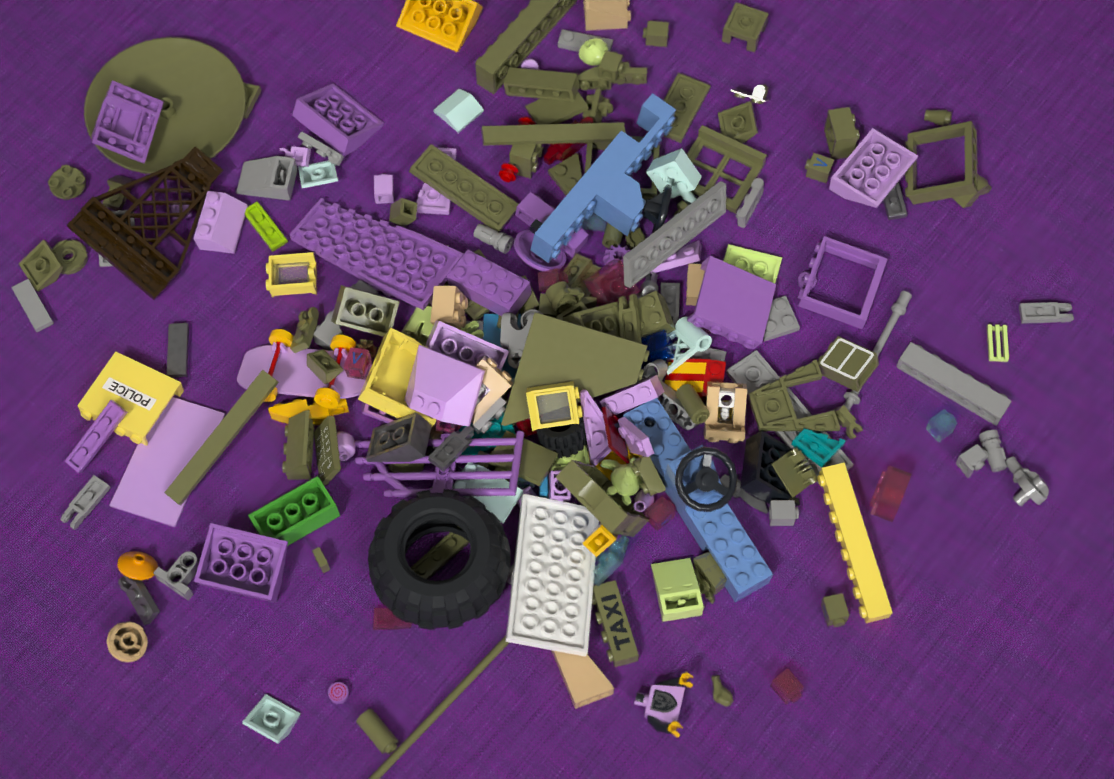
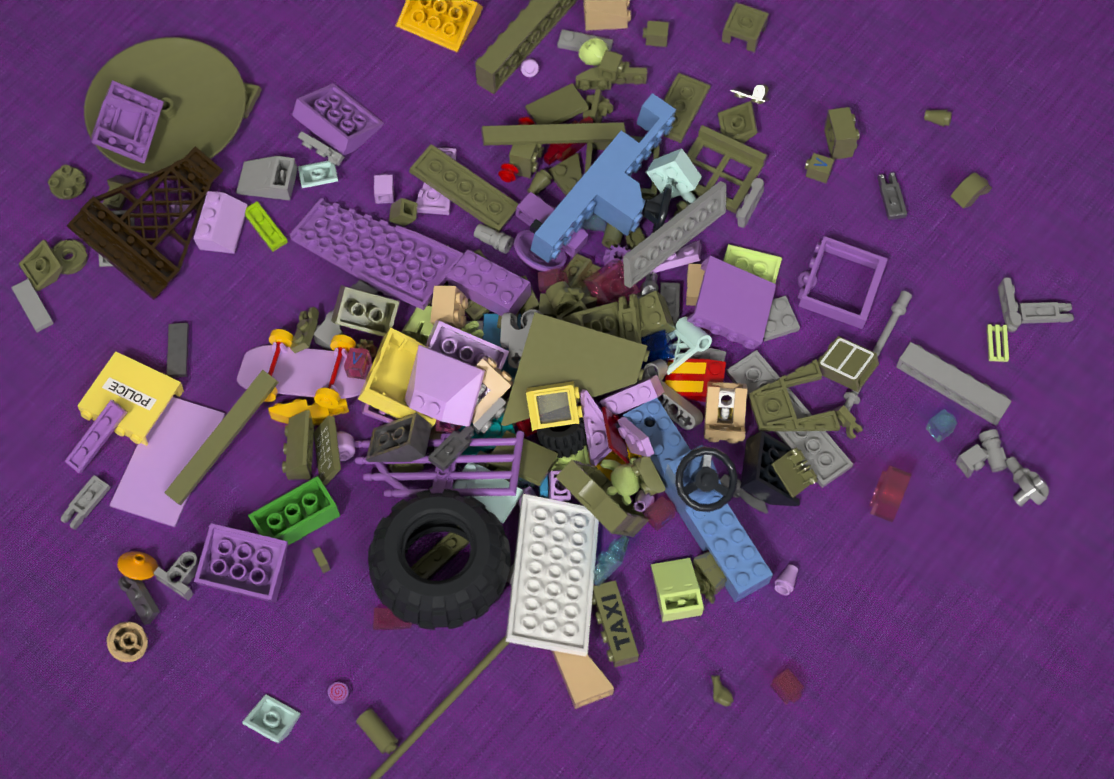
(292, 274): light yellow window -> none
(300, 154): lavender plate -> none
(323, 366): olive slope -> none
(459, 110): light aqua slope -> none
(539, 182): none -> olive cone
(541, 84): olive brick -> none
(599, 540): yellow slope -> none
(665, 703): torso -> none
(692, 404): olive brick -> none
(783, 512): light grey brick -> none
(786, 581): none -> lavender cone
(817, 446): teal wing -> none
(835, 610): olive brick -> none
(855, 543): light yellow brick -> none
(872, 170): lavender slope -> none
(950, 190): olive window -> none
(1009, 305): none -> light grey hinge

